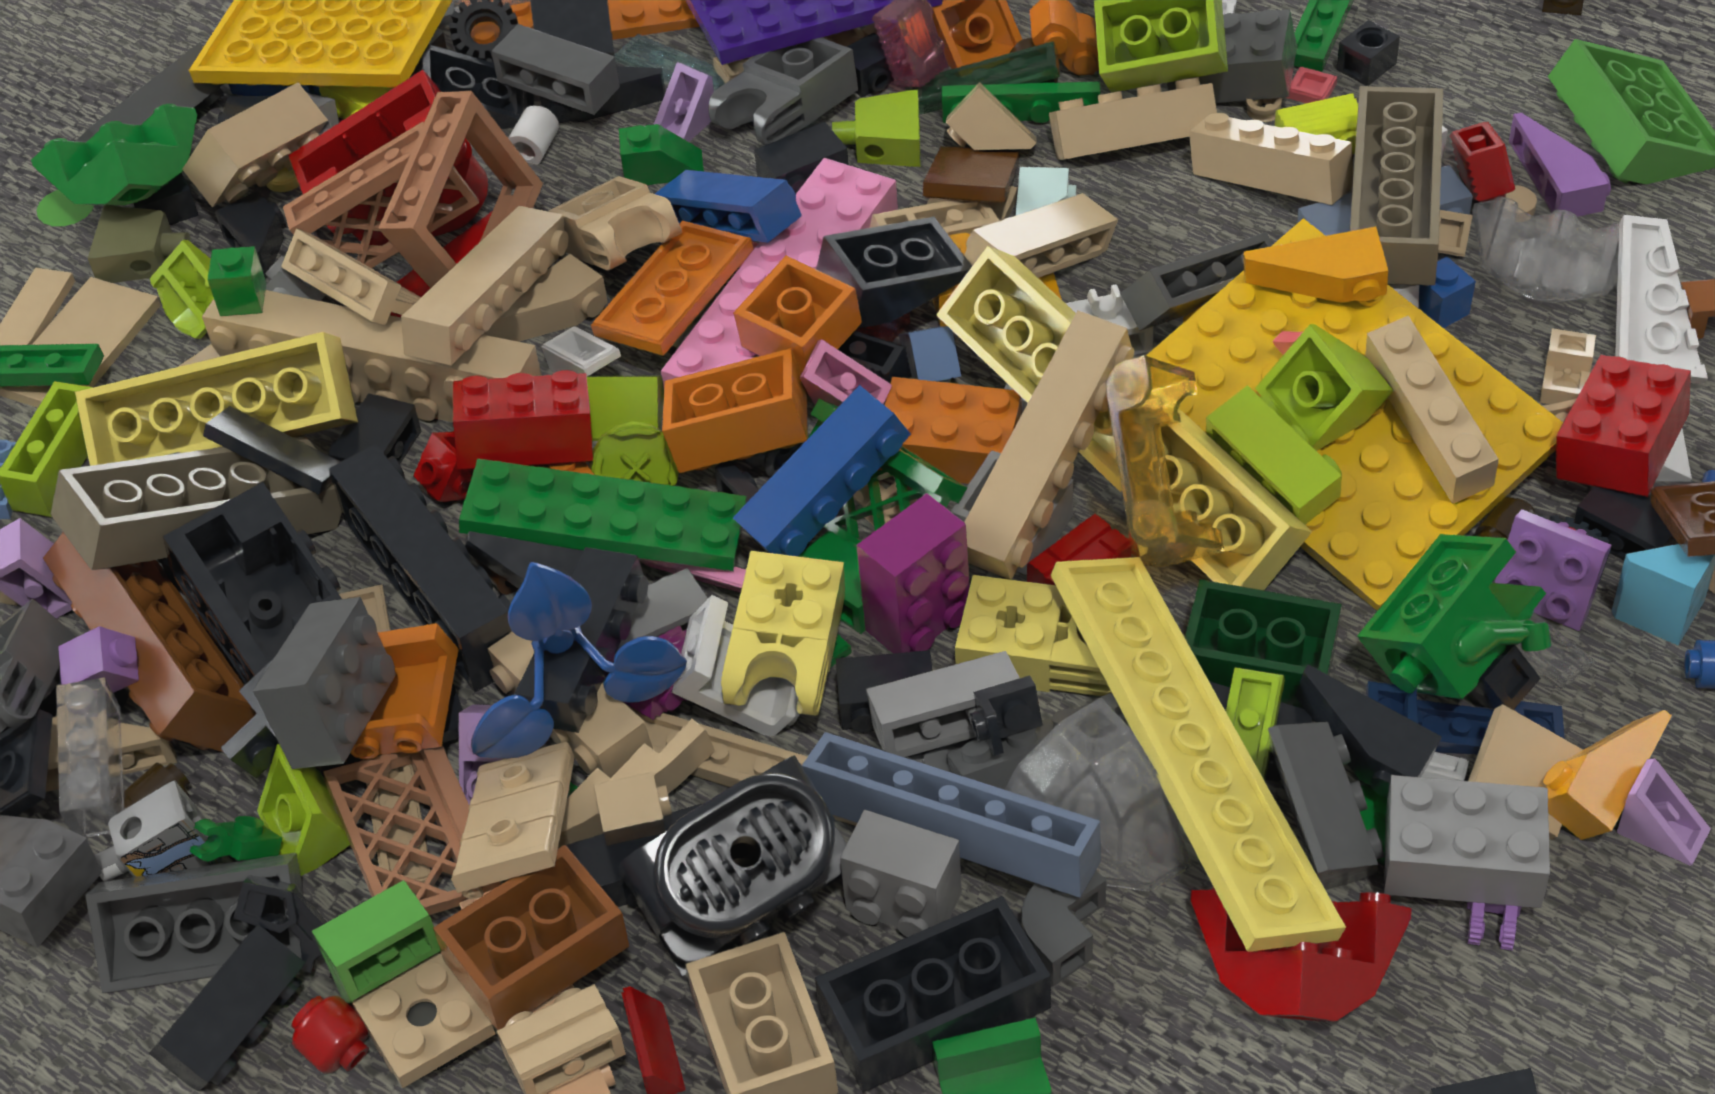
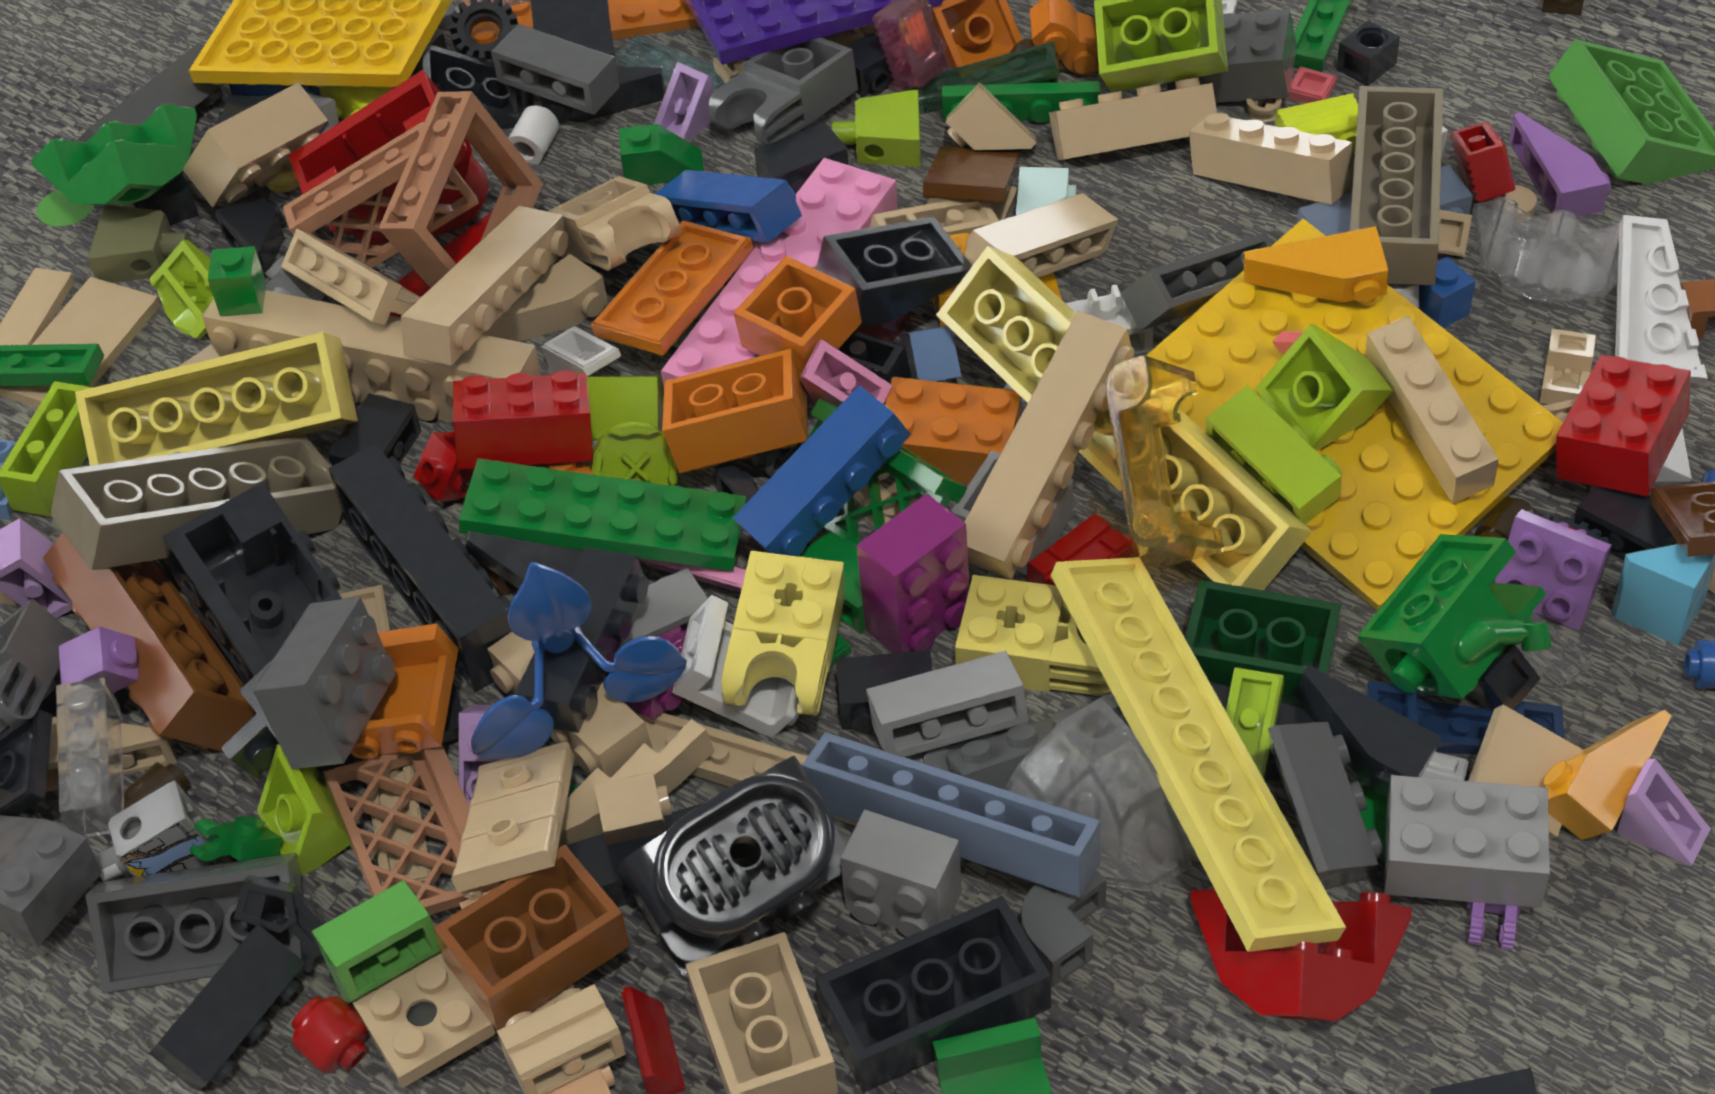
(271, 449): black tile -> none
(1005, 711): black bracket -> none

